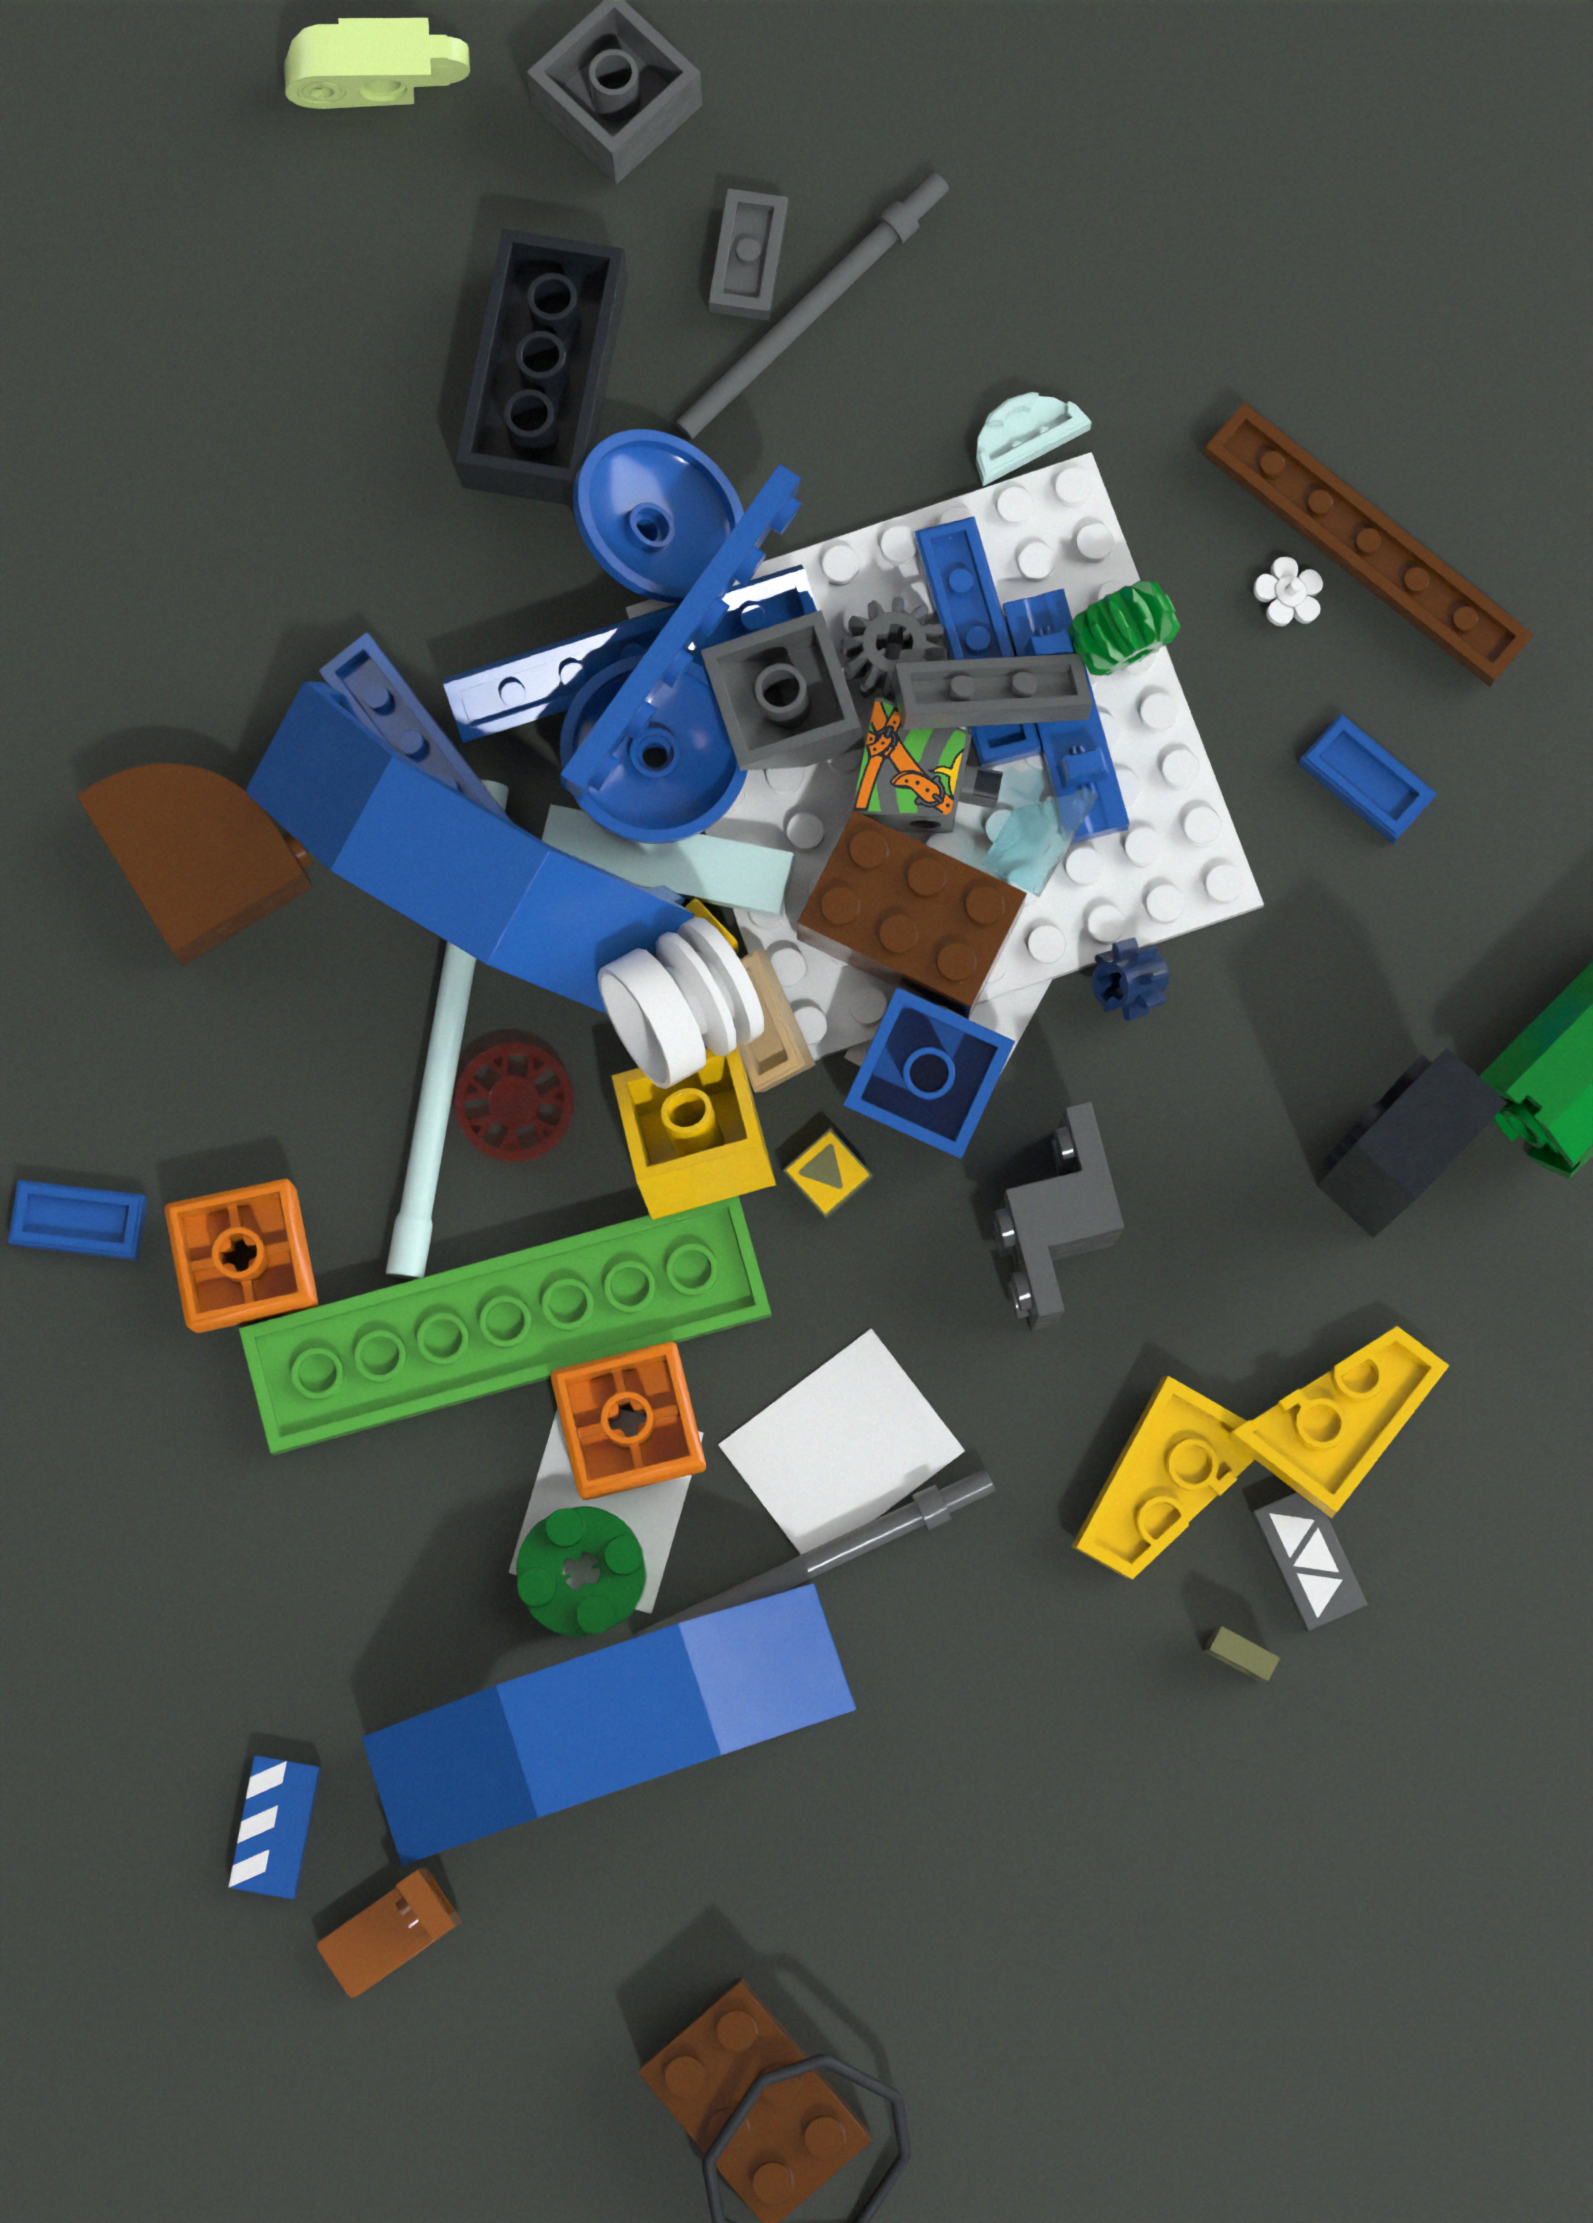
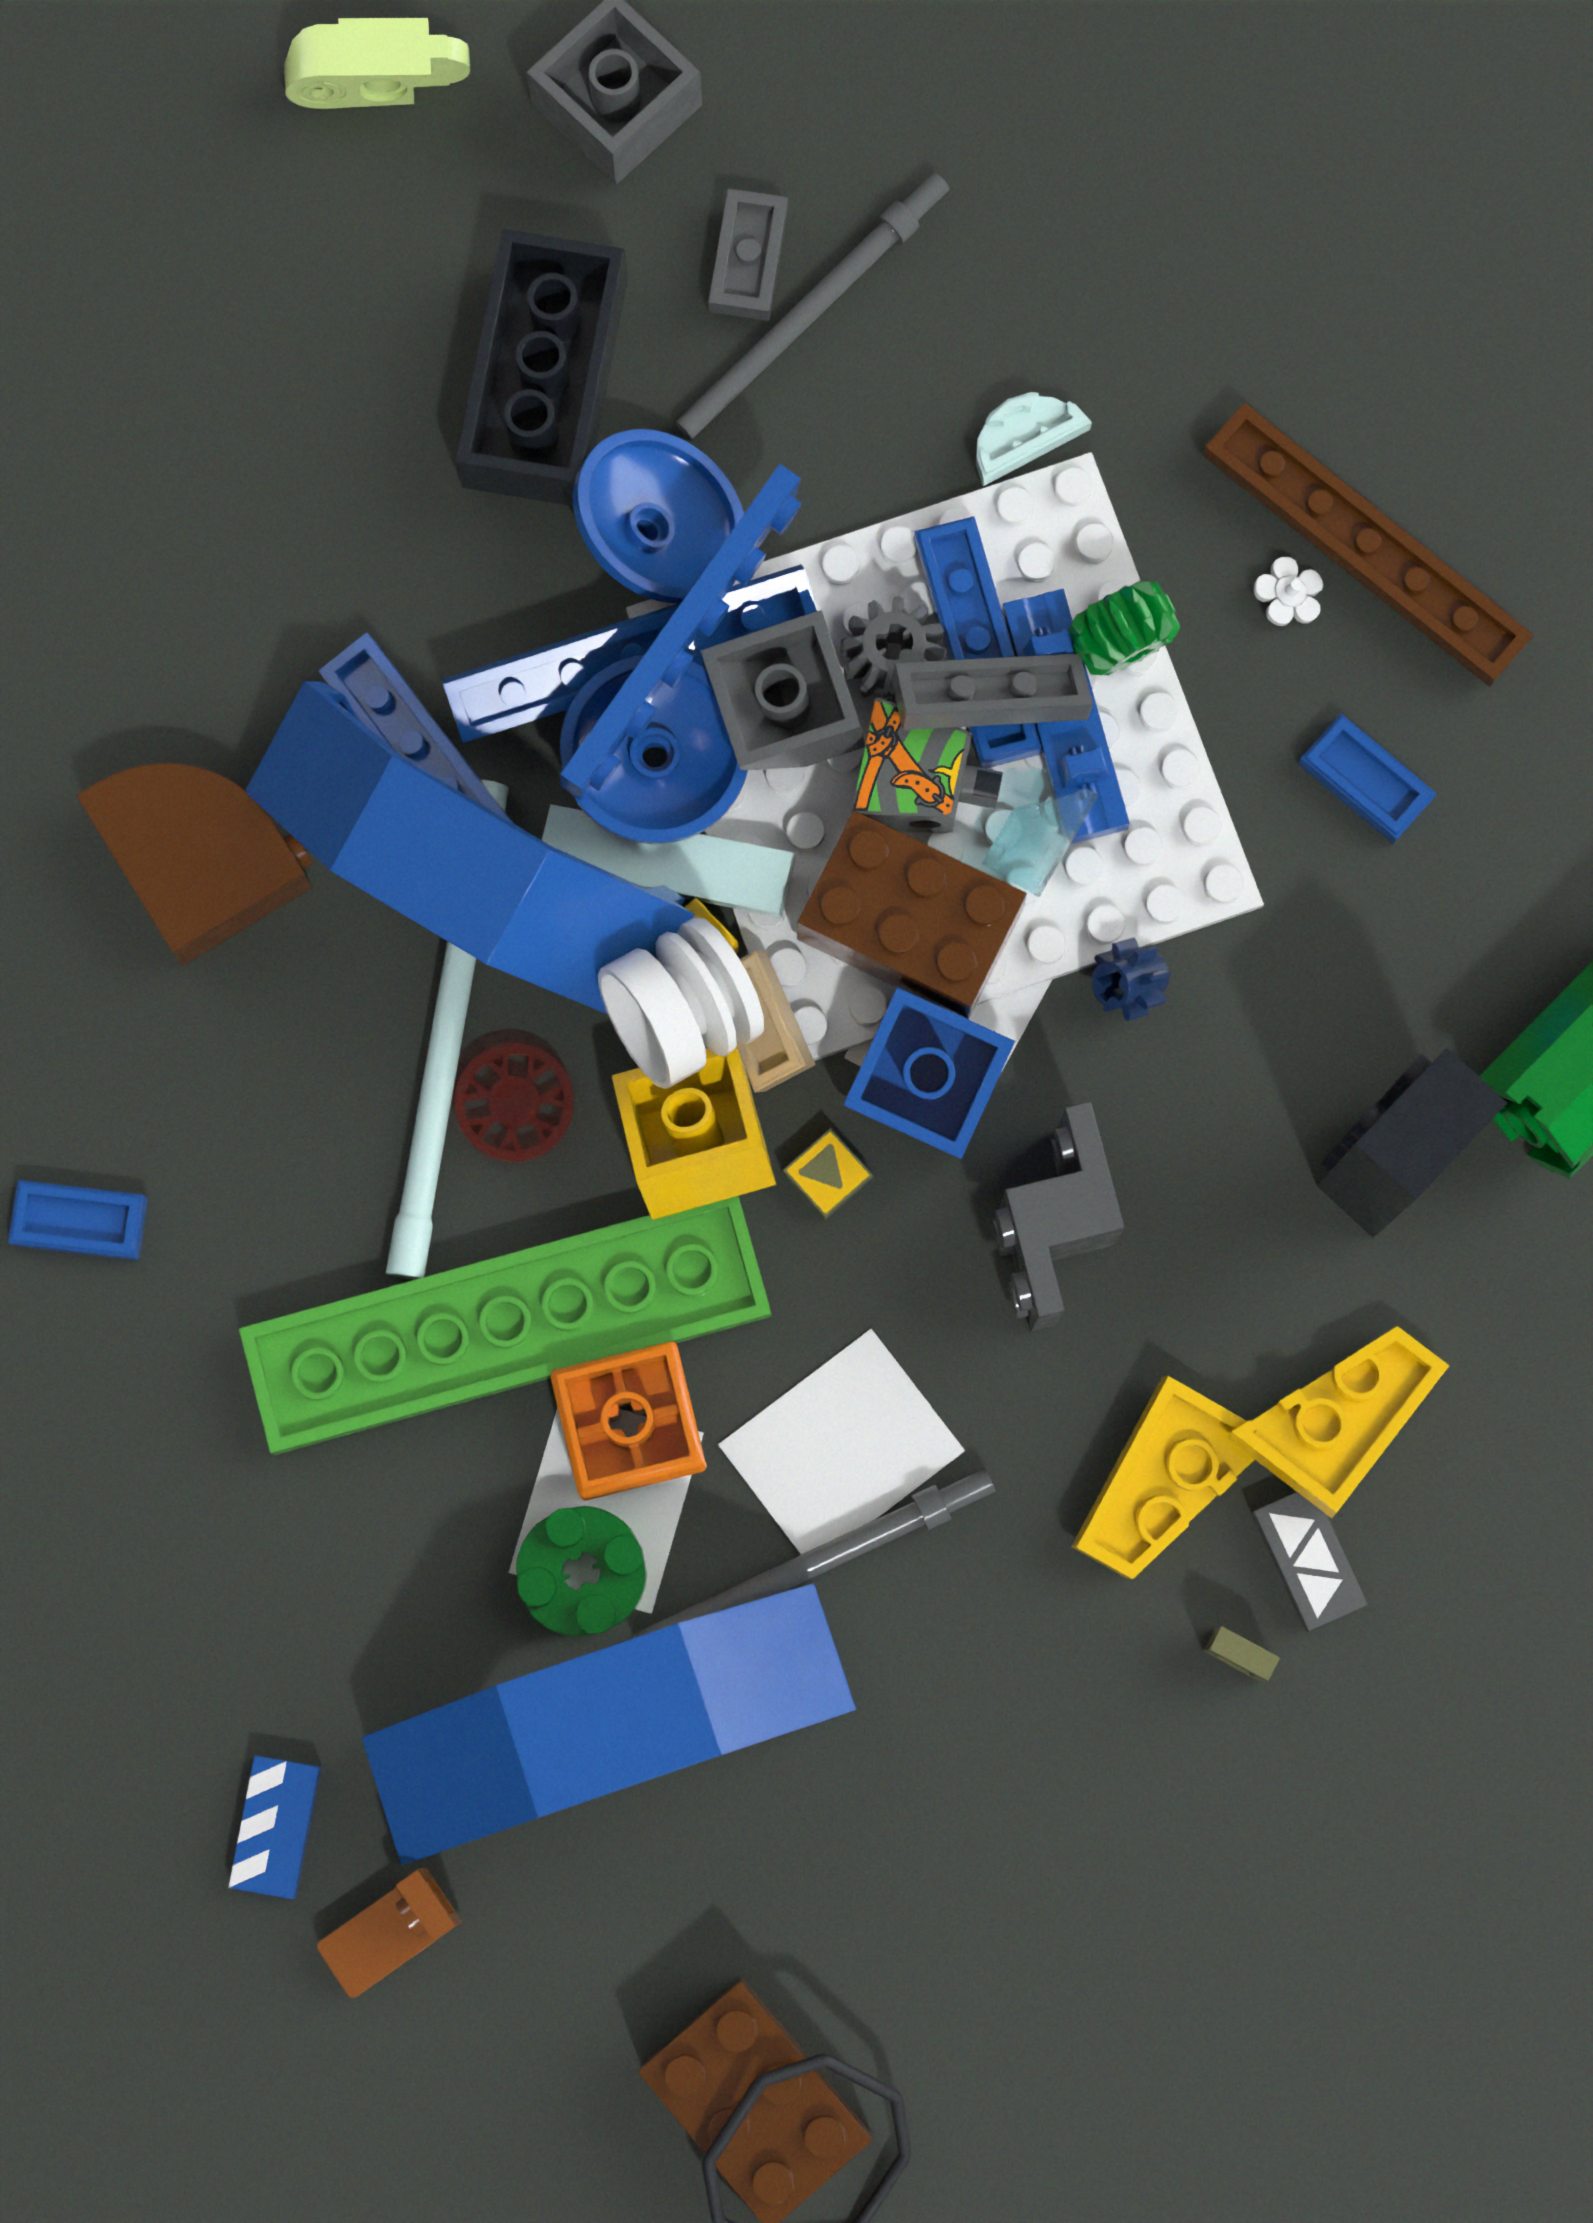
(206, 1233): orange brick -> none

